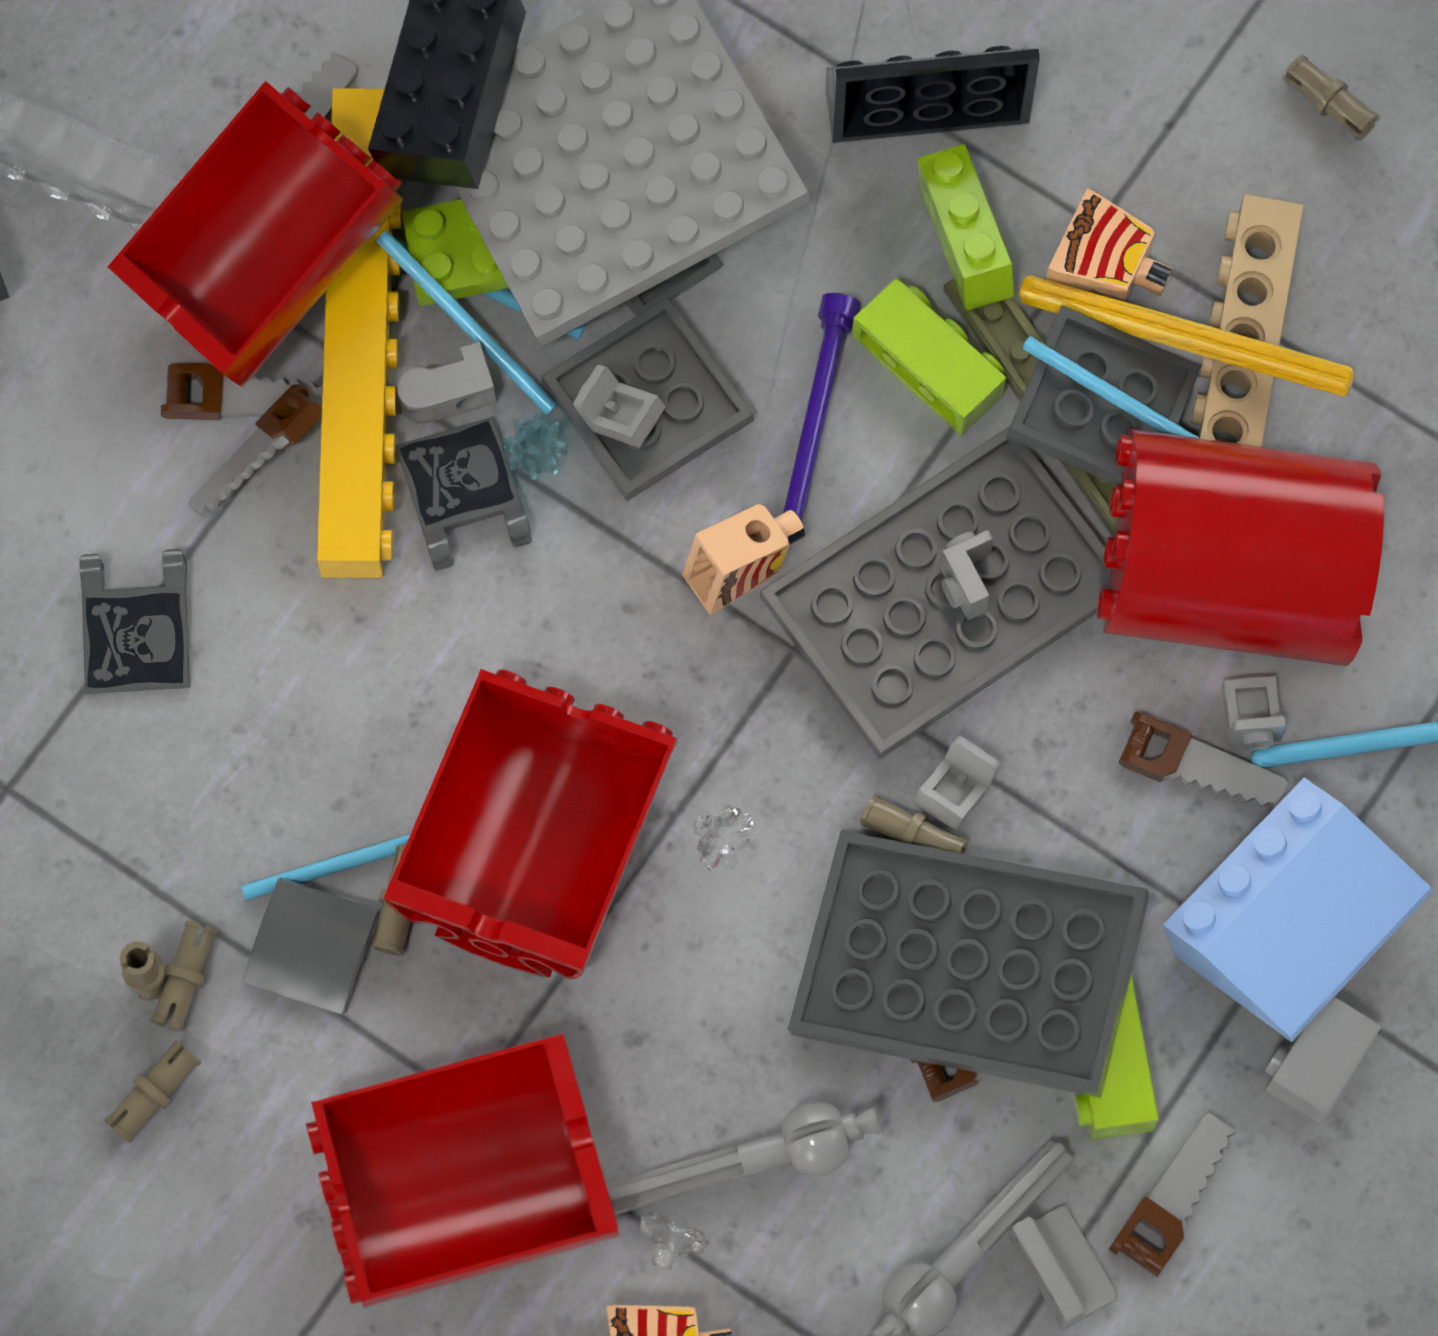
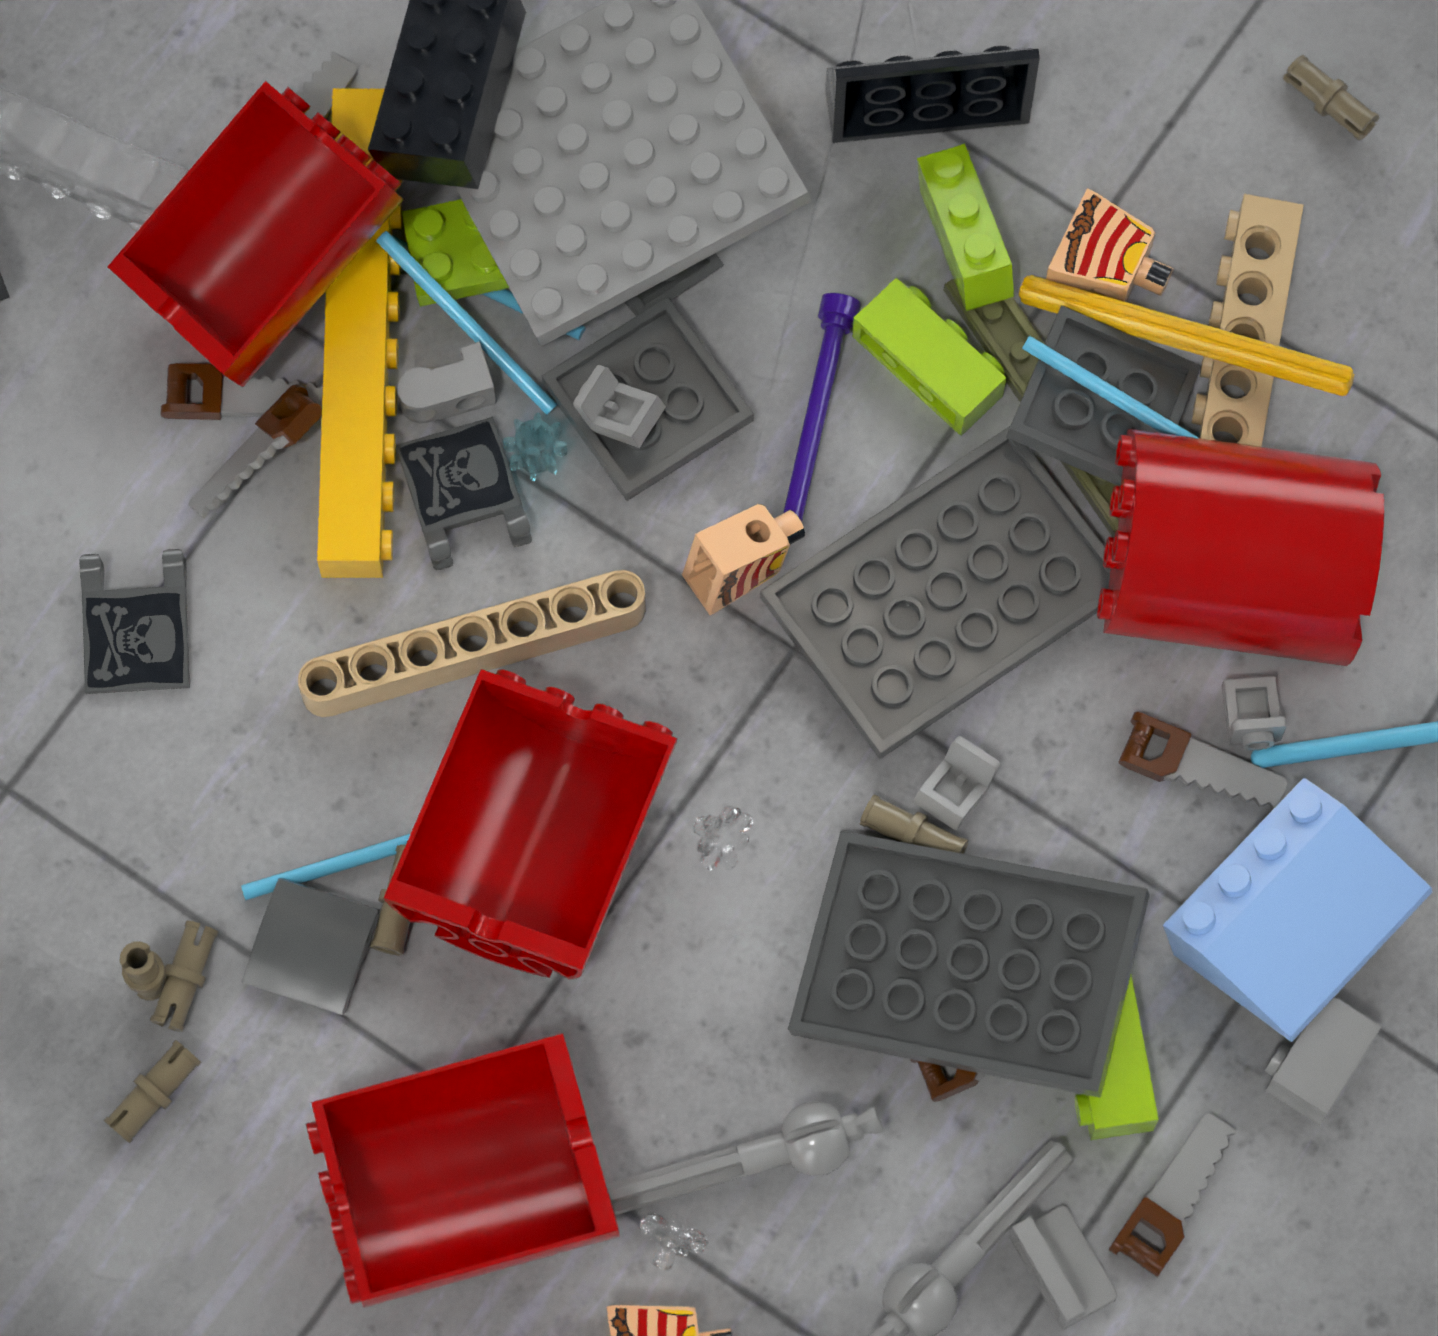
(456, 663): none -> tan beam
(962, 583): light grey bracket -> none

